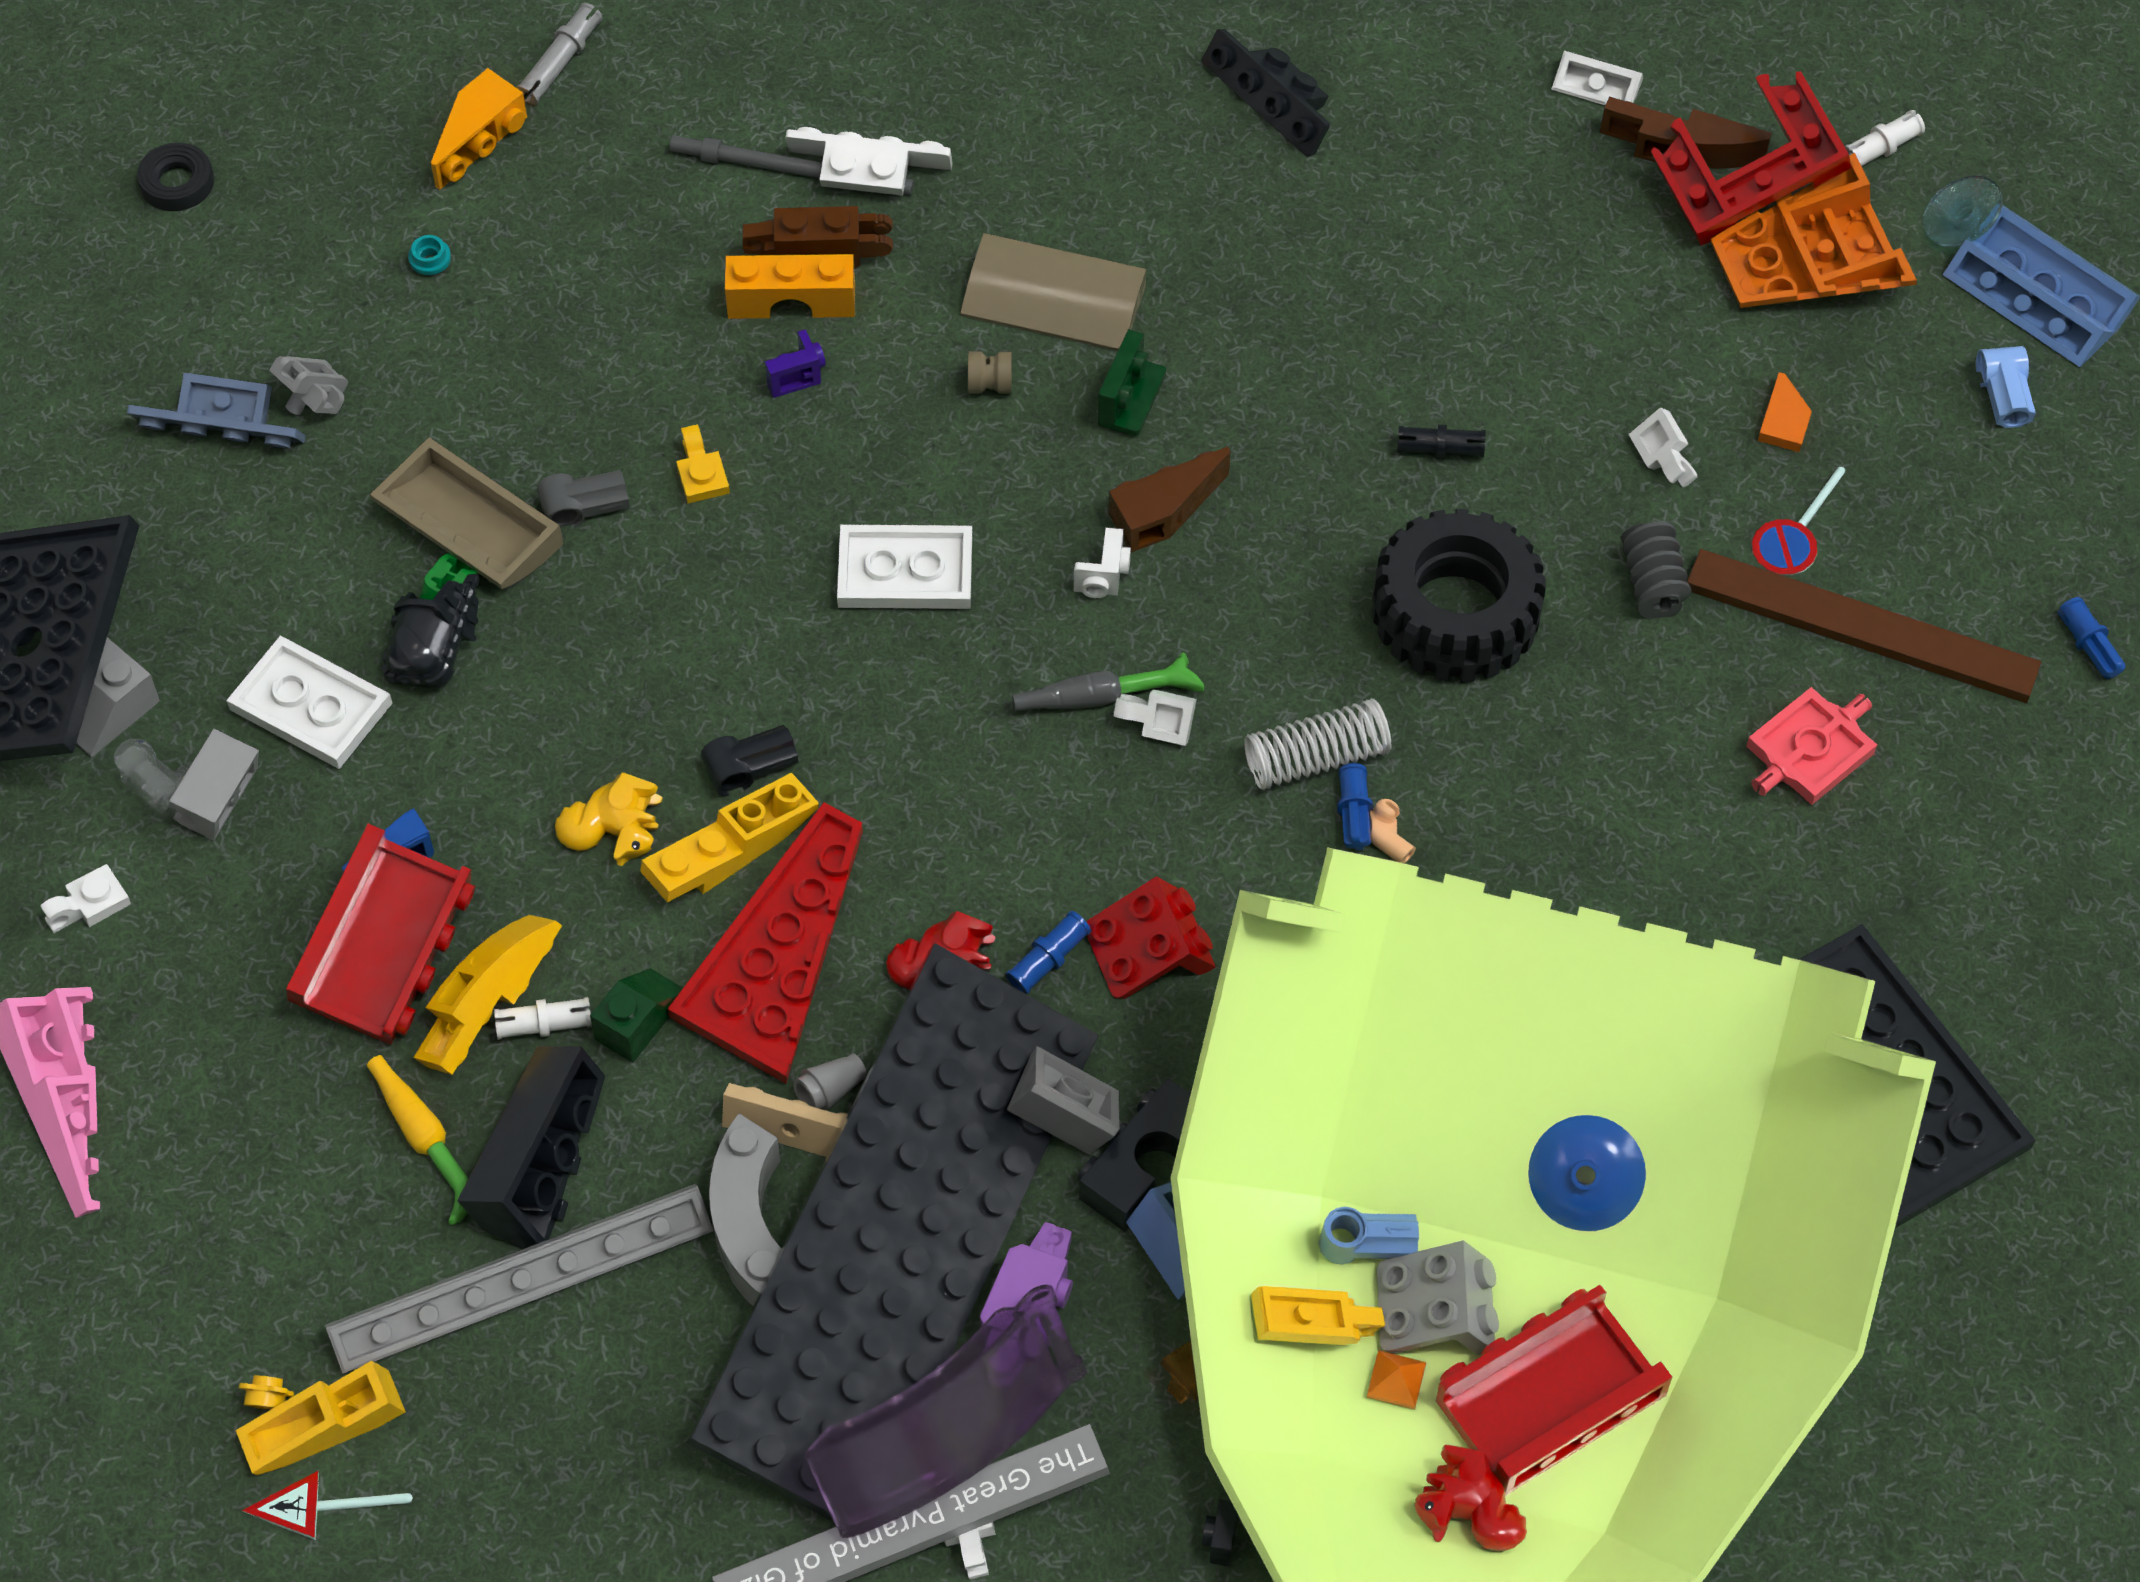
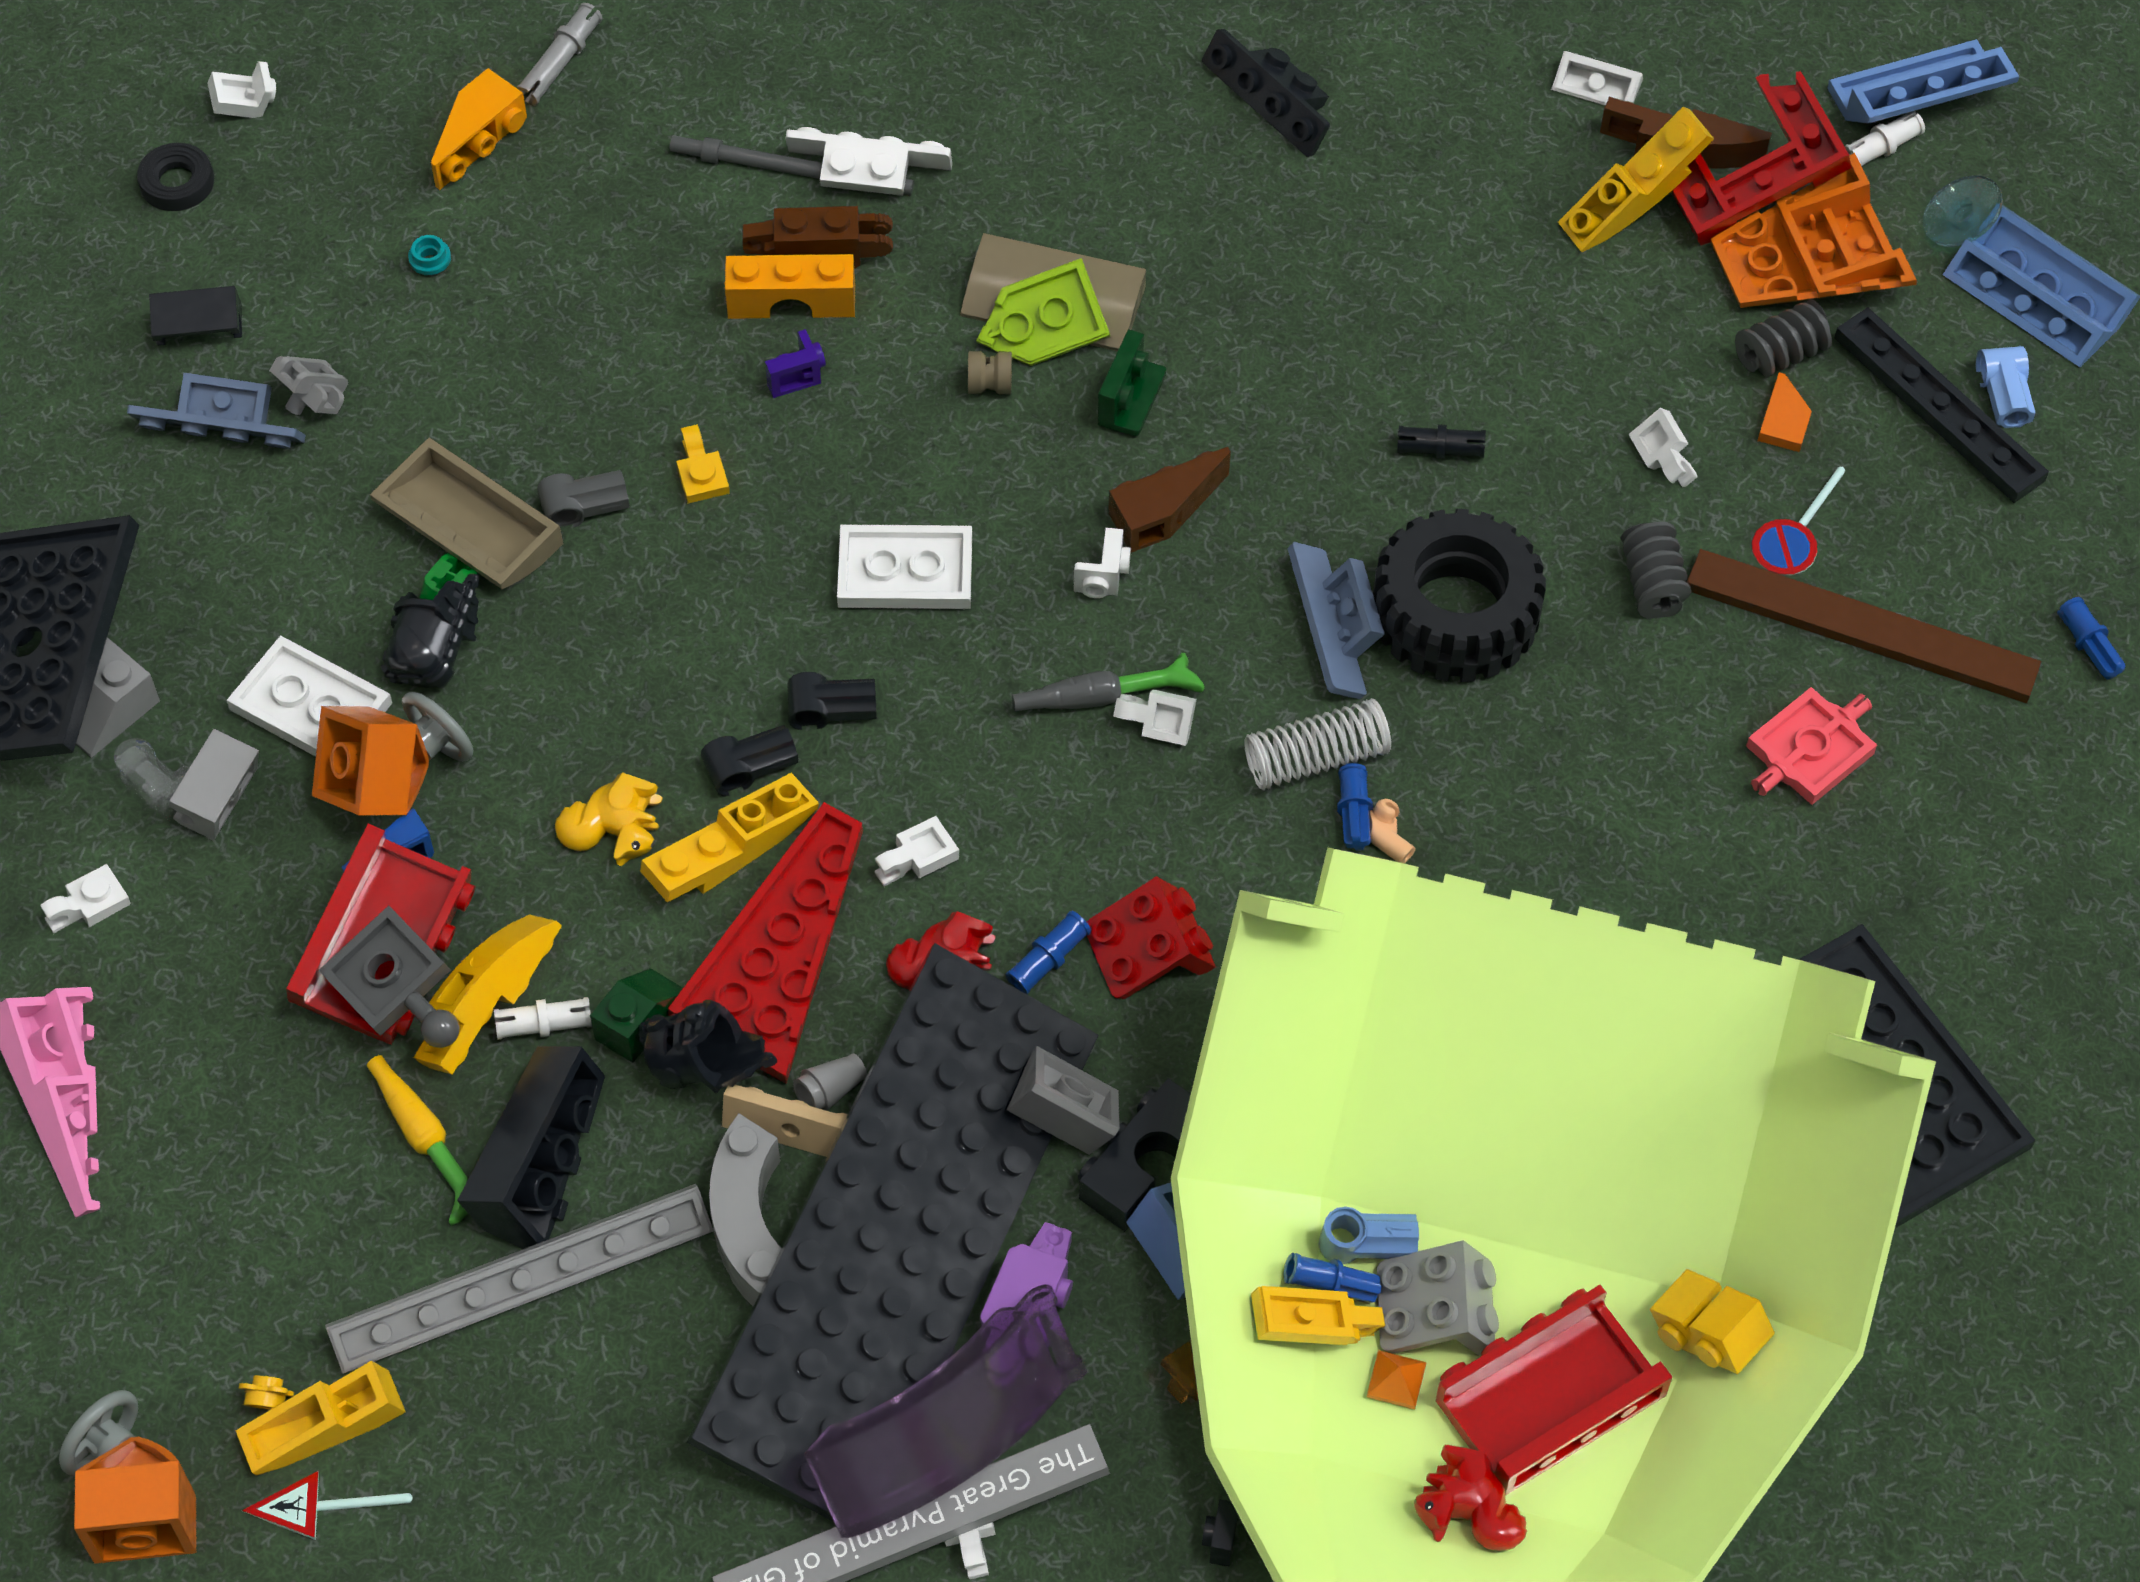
(128, 1490): none -> orange piece
(195, 313): none -> black hinge
(242, 94): none -> white bracket
(378, 760): none -> orange piece
(387, 999): none -> dark grey plate
(701, 1046): none -> black helmet
(819, 700): none -> black piece
(919, 848): none -> white plate
(1045, 315): none -> lime tile
(1331, 1276): none -> blue axle
(1339, 615): none -> sand blue bracket
(1591, 1143): blue dish -> none
(1638, 185): none -> yellow slope
(1717, 1331): none -> yellow piece
(1784, 338): none -> dark grey piece
(1921, 82): none -> medium blue slope
(1941, 405): none -> black plate

